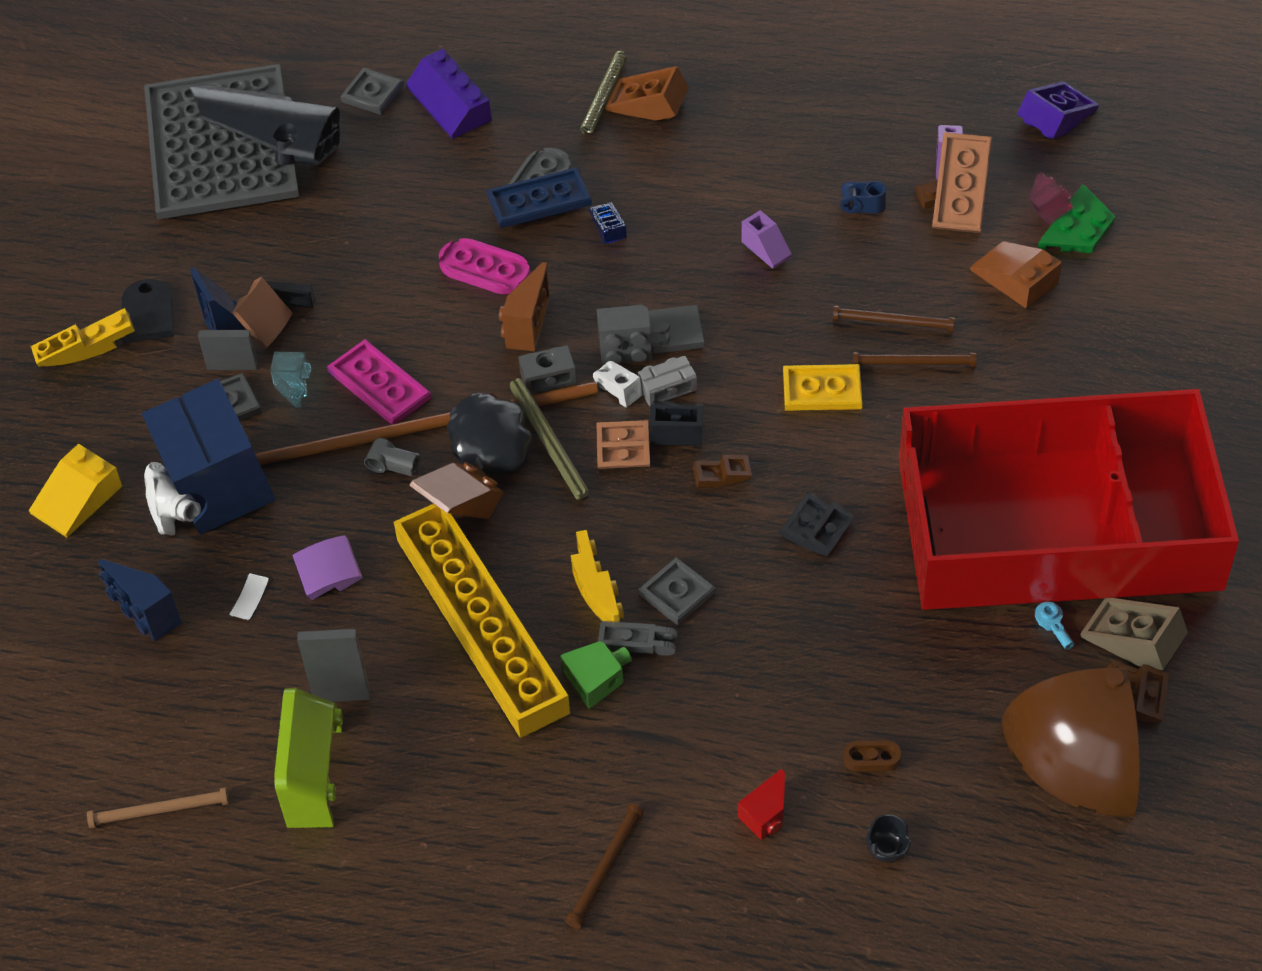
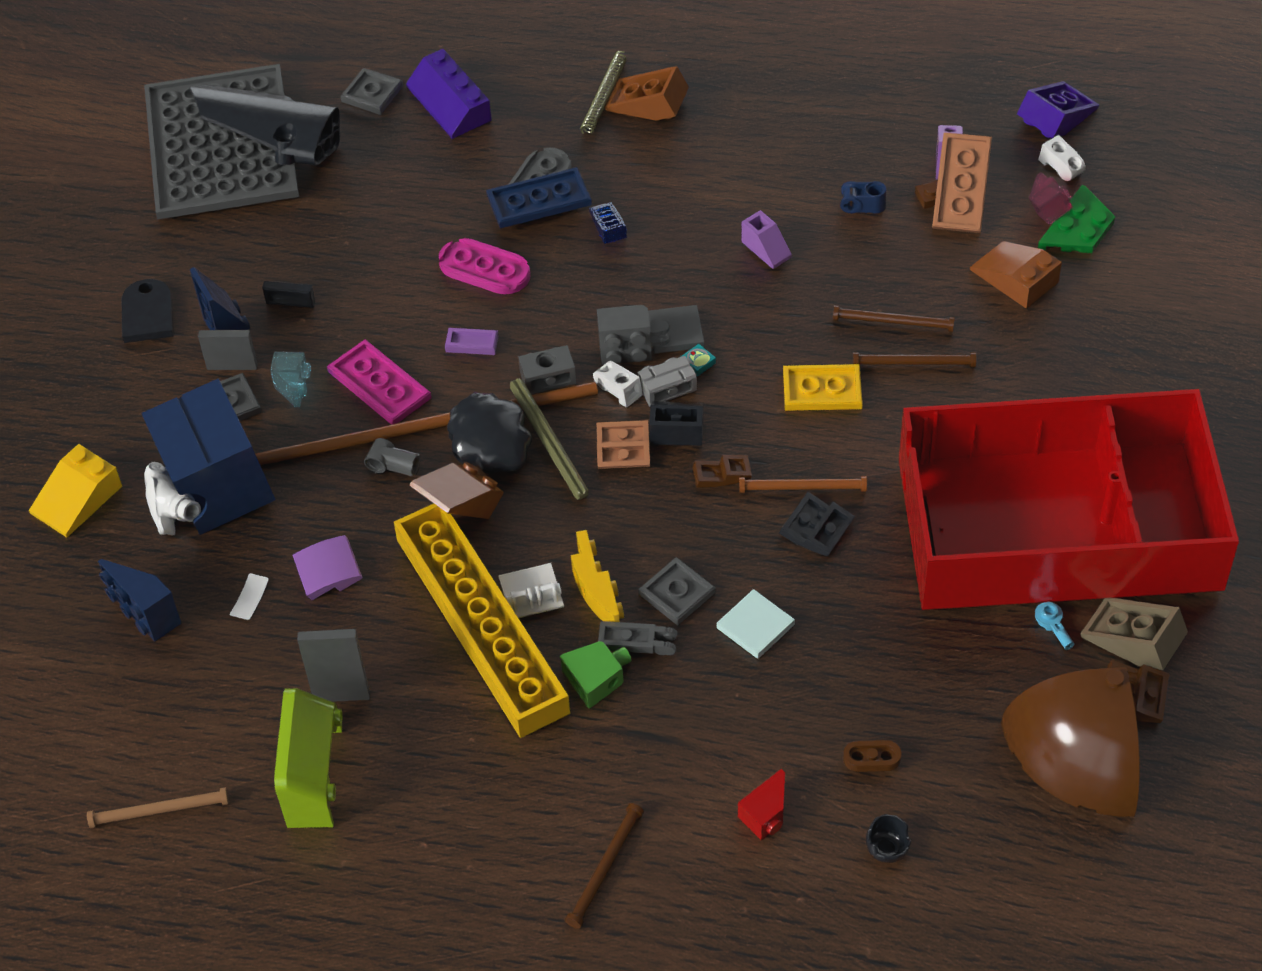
(77, 345): yellow slope -> none
(262, 312): nougat slope -> none
(471, 341): none -> medium lavender tile
(526, 311): dark orange slope -> none
(532, 590): none -> white hinge
(700, 359): none -> tile
(755, 623): none -> light aqua tile
(802, 484): none -> dark orange bar
(1062, 158): none -> white leg

